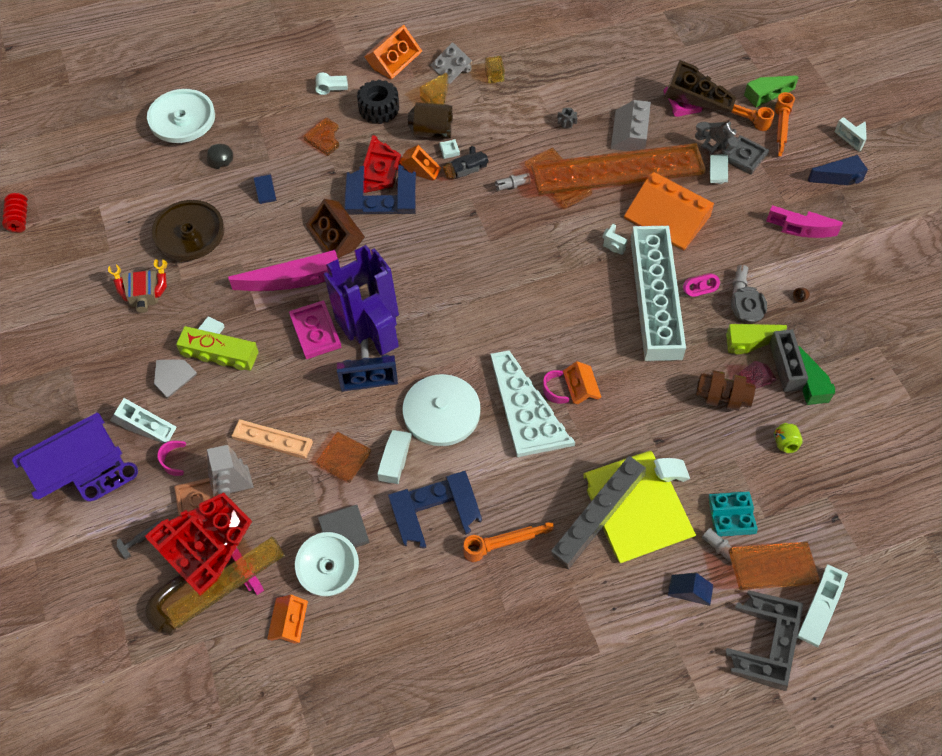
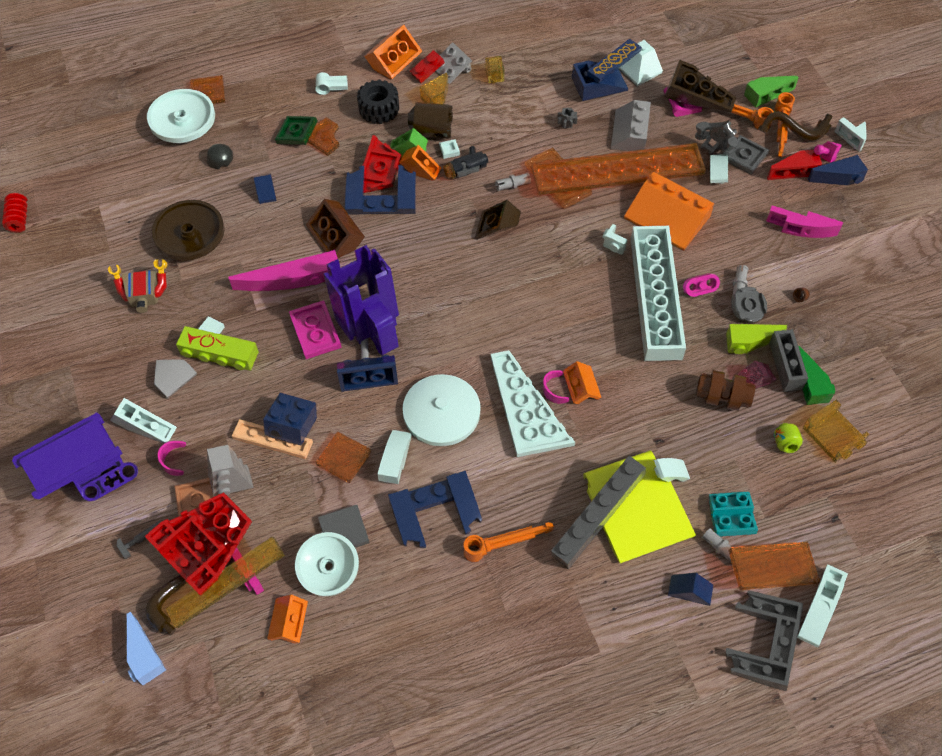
(140, 653): none -> light blue slope
(211, 87): none -> clear orange tile
(290, 418): none -> dark blue brick
(296, 130): none -> dark green tile
(408, 140): none -> bright green slope
(427, 66): none -> red plate
(497, 219): none -> dark brown slope
(589, 88): none -> dark blue slope
(614, 61): none -> dark blue tile
(643, 65): none -> light aqua slope
(795, 166): none -> red slope
(808, 135): none -> dark brown animal
(828, 151): none -> dark pink piece
(834, 432): none -> clear yellow panel

